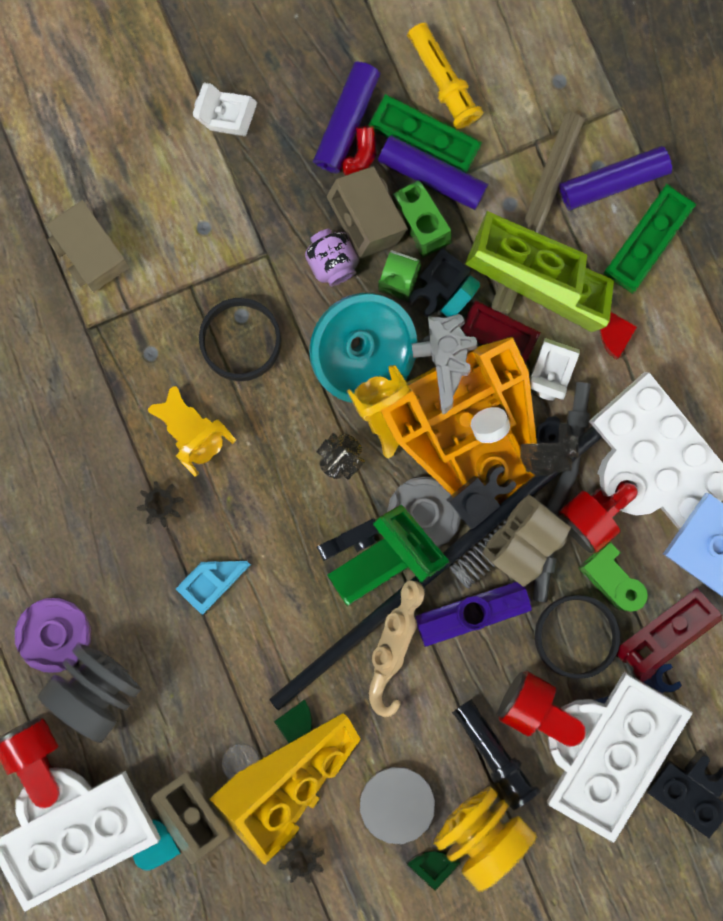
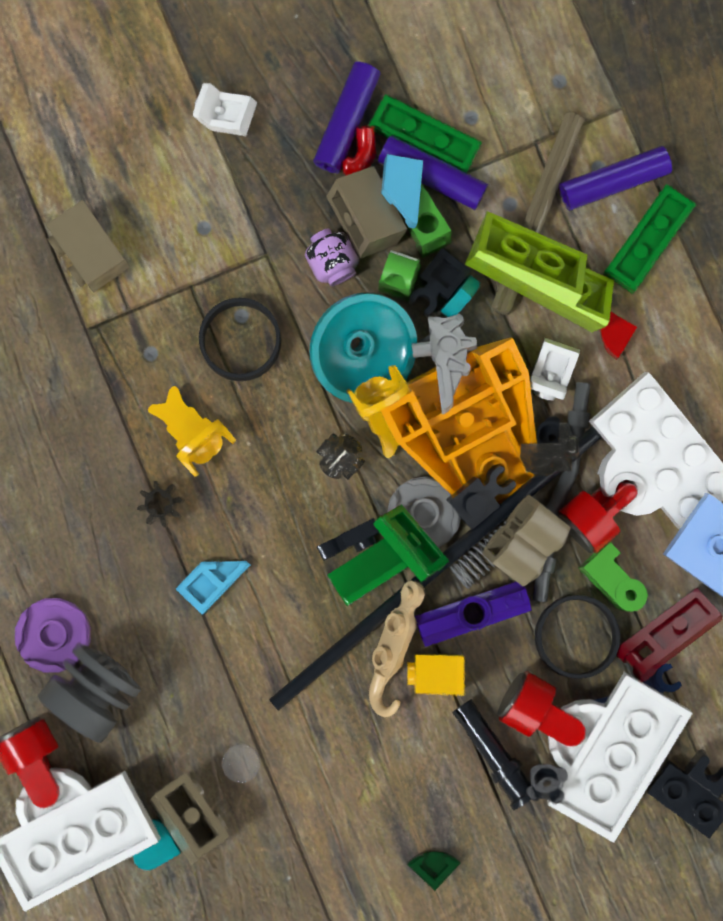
(274, 792): yellow wedge -> none
(295, 722): dark green tile -> none
(295, 868): clear smoke gear -> none
(397, 805): light grey tile -> none
(402, 186): none -> medium azure tile
(437, 674): none -> yellow slope
(451, 88): yellow pin -> none
(490, 425): white tile -> none
(490, 843): yellow wheel -> none
(493, 326): dark red tile -> none
(542, 774): none -> black plate

